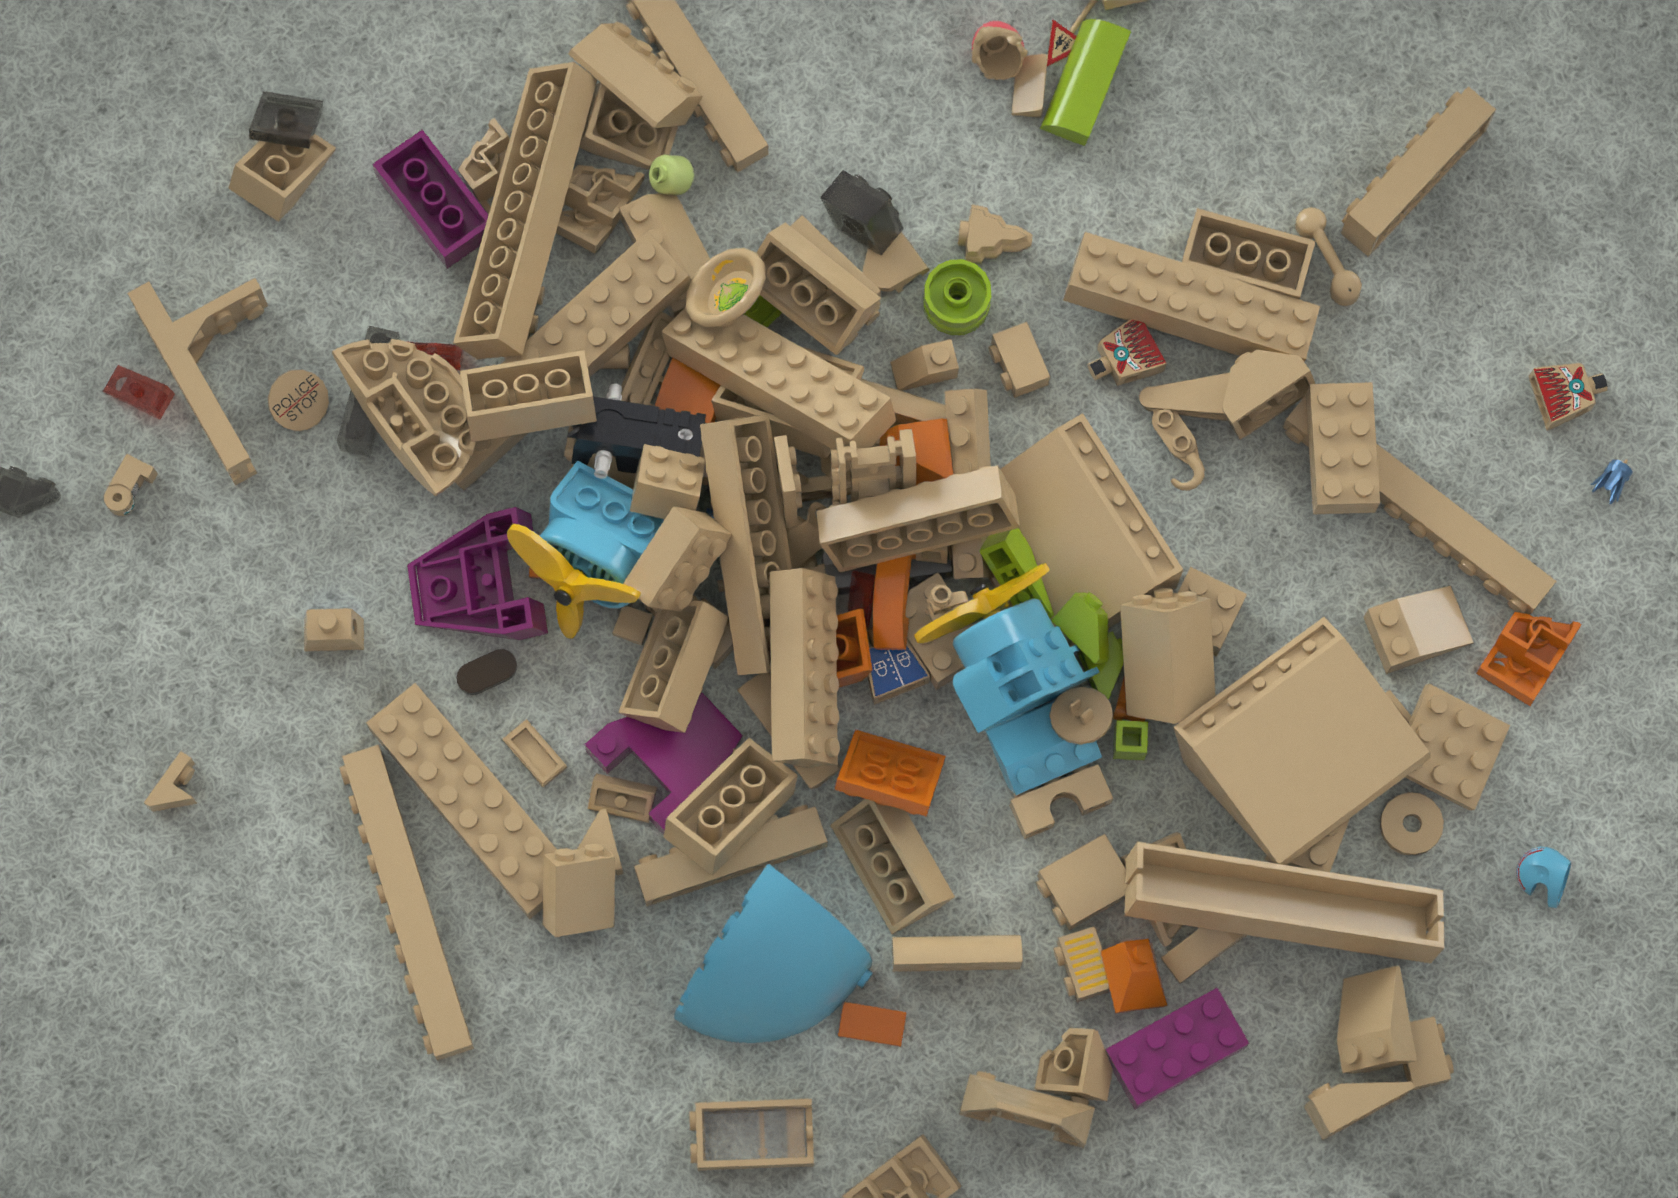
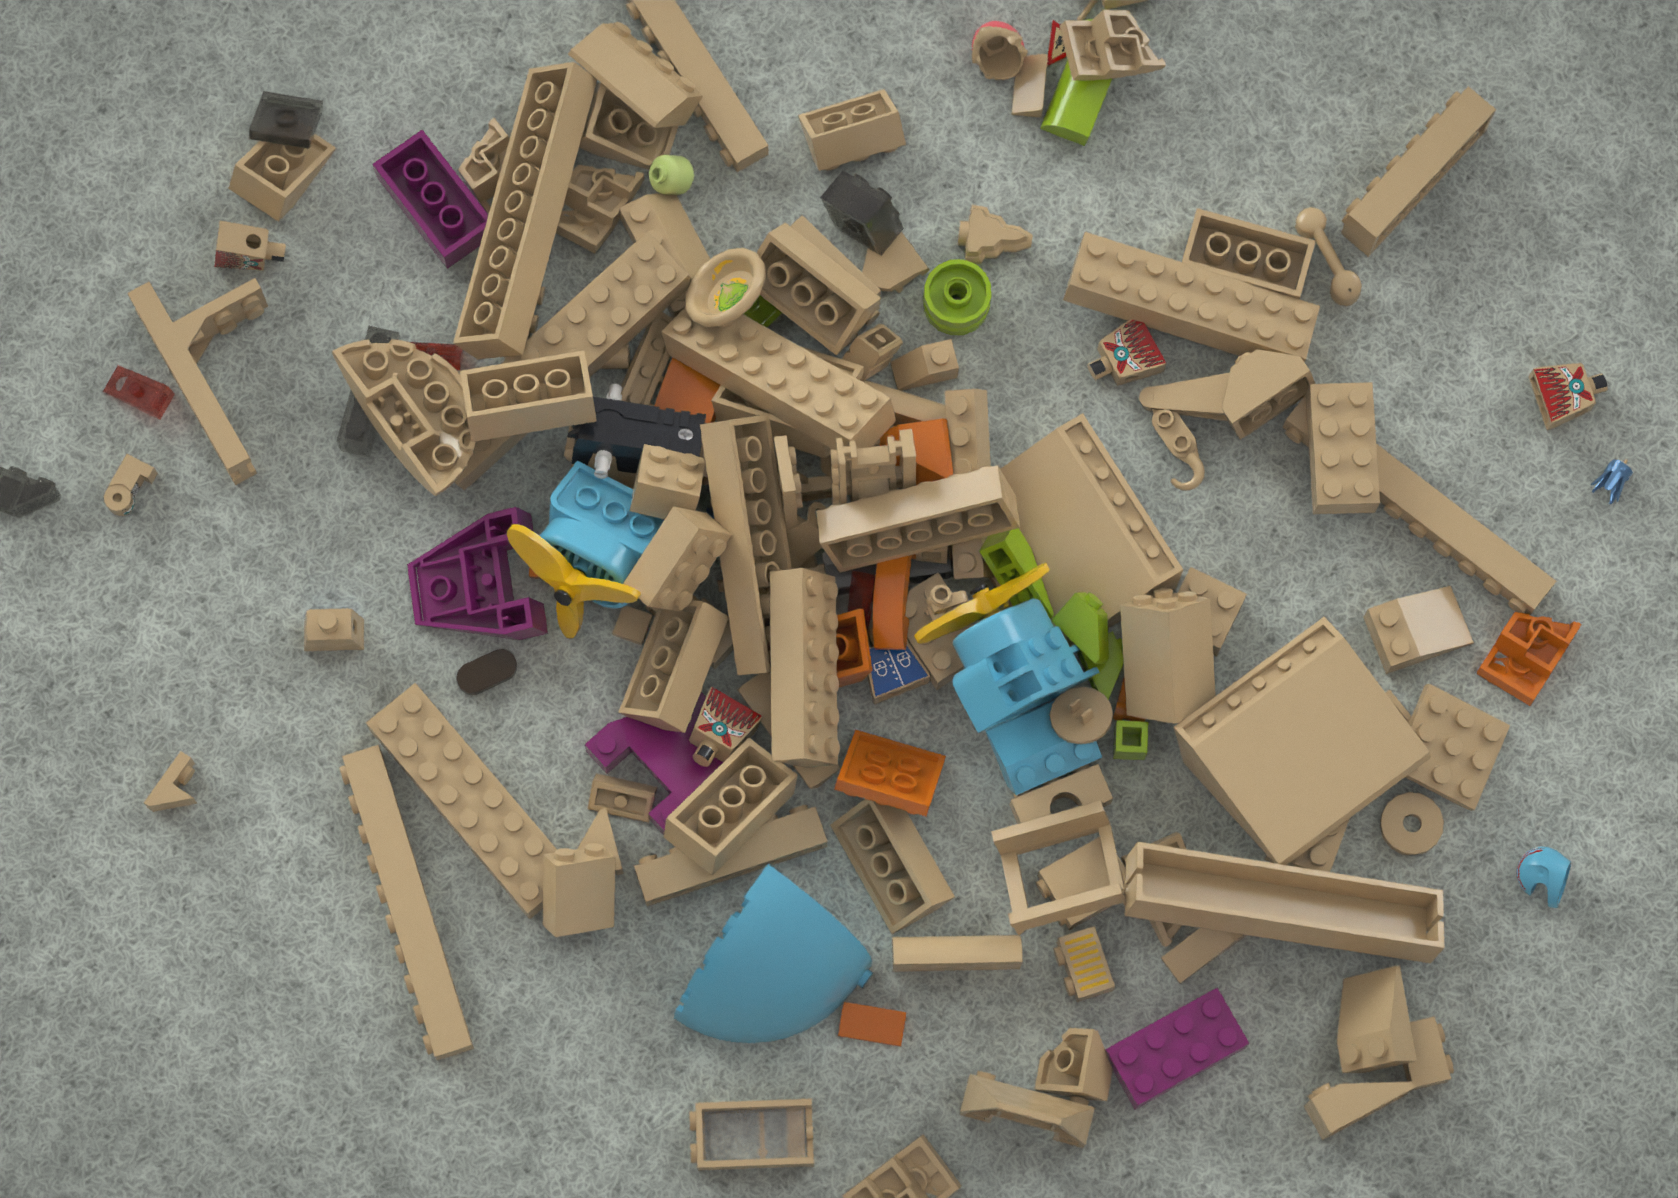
(236, 245): none -> tan torso
(298, 400): tan piece -> none
(534, 753): tan tile -> none
(722, 727): none -> torso
(852, 130): none -> tan slope
(873, 350): none -> tan brick
(1019, 360): tan brick -> none
(1050, 831): none -> tan piece
(1108, 47): none -> tan slope
(1133, 976): orange slope -> none

